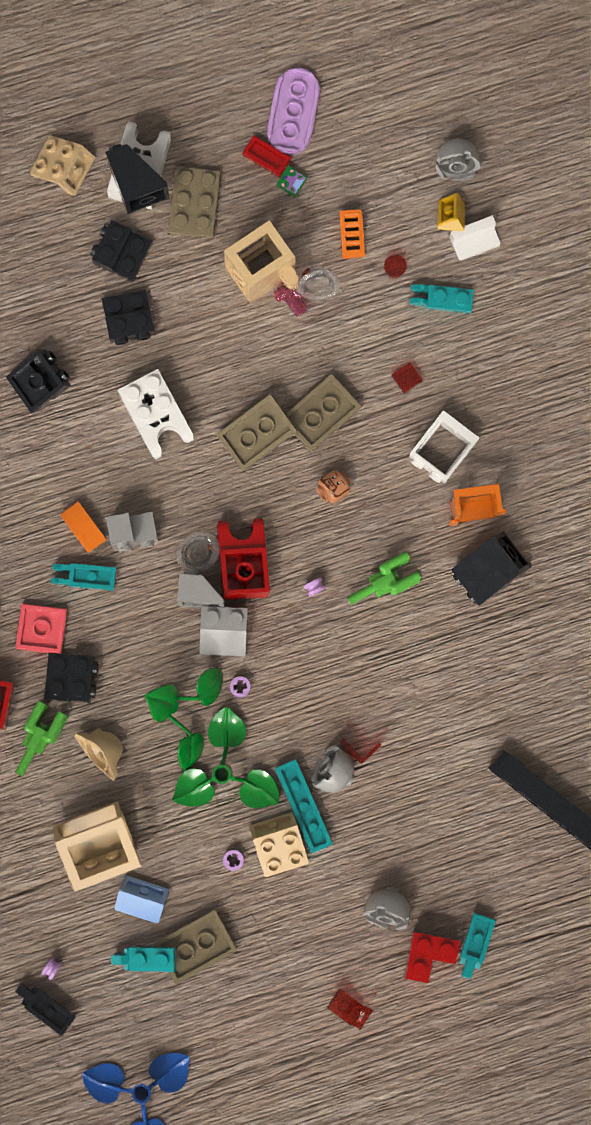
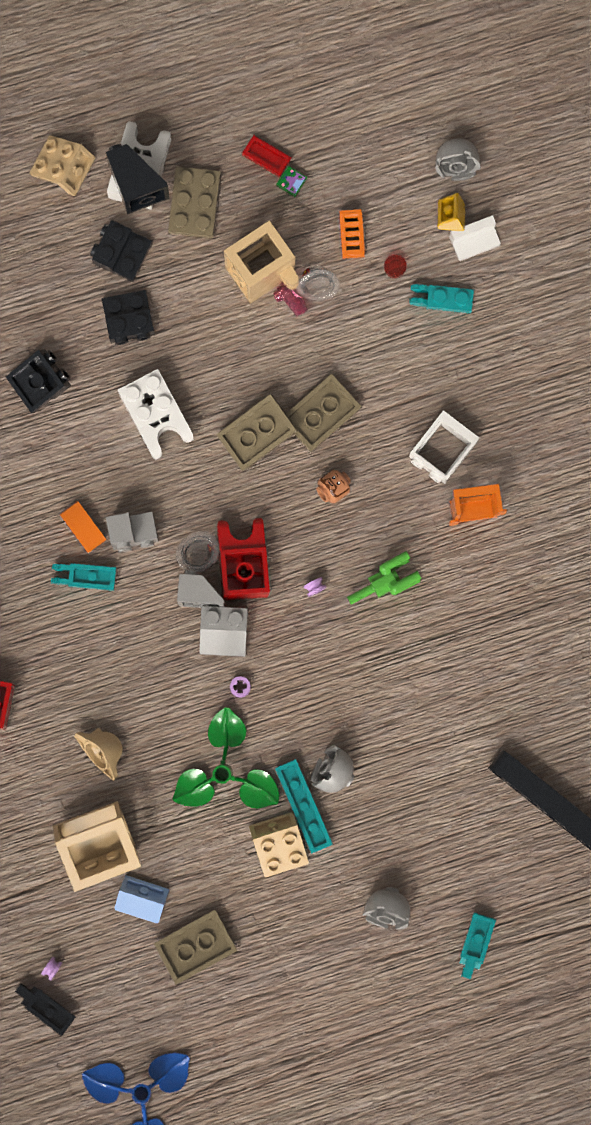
(39, 734): bright green plant -> none
(41, 629): coral tile -> none
(70, 678): black plate -> none
(146, 959): teal hinge -> none
(163, 703): green plant -> none
(240, 857): lavender bush -> none
(293, 111): lavender tile -> none
(349, 1009): clear red bracket -> none
(354, 755): clear red bracket -> none
(406, 378): clear red tile -> none
(424, 950): red brick -> none
(490, 568): black slope -> none

